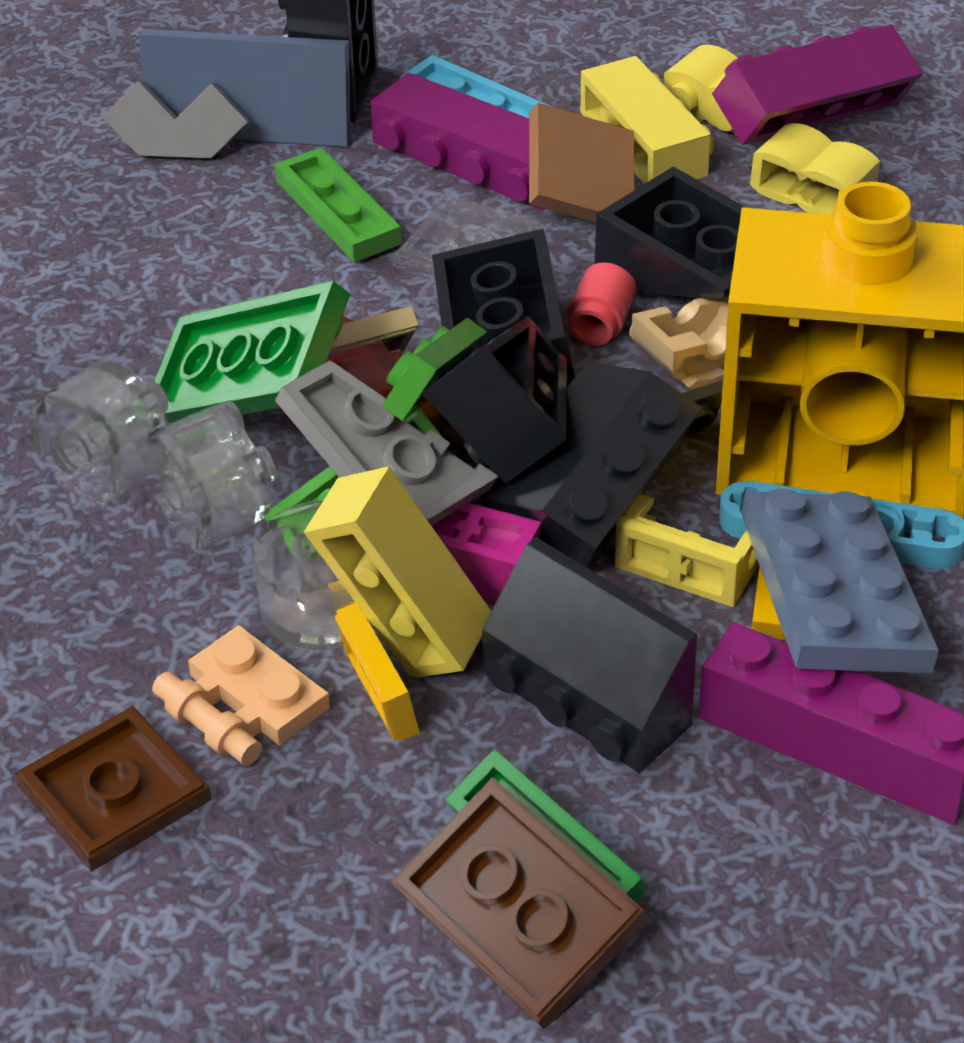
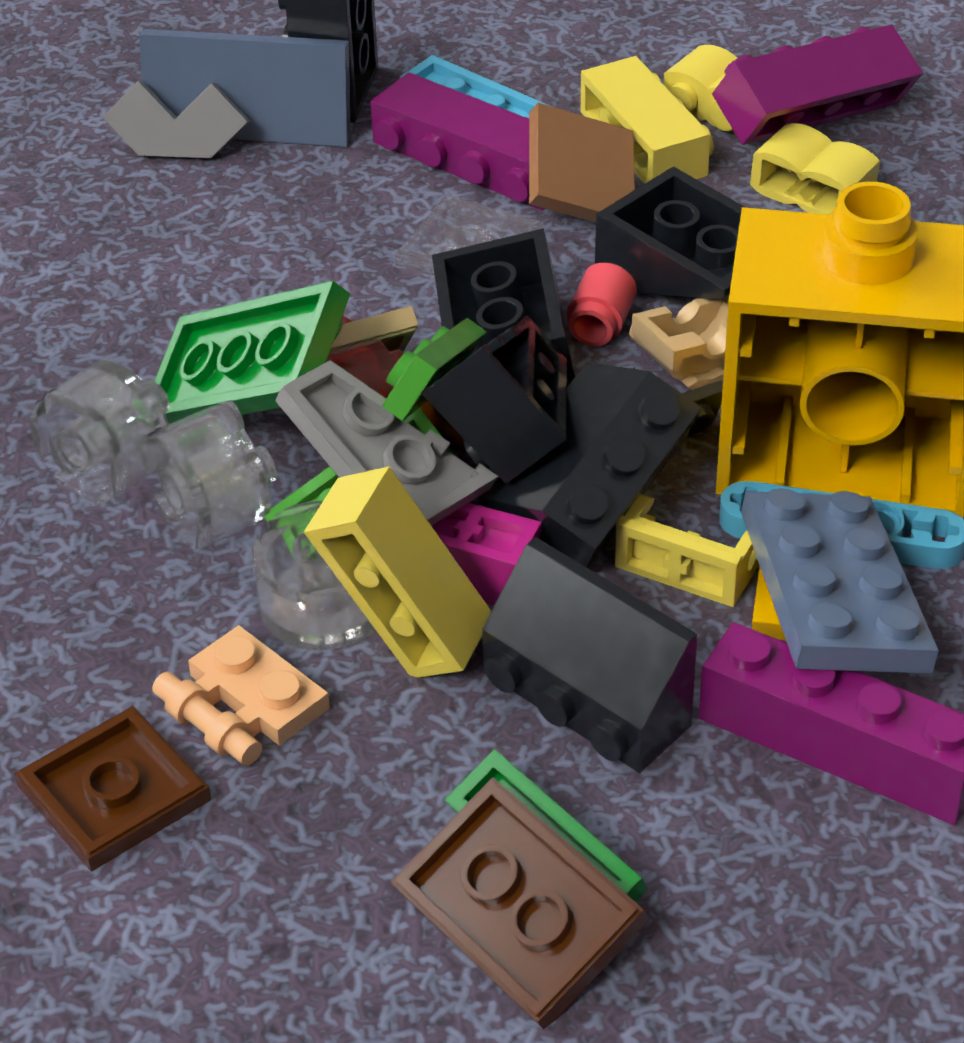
(338, 204): bright green plate -> none
(376, 673): yellow tile -> none

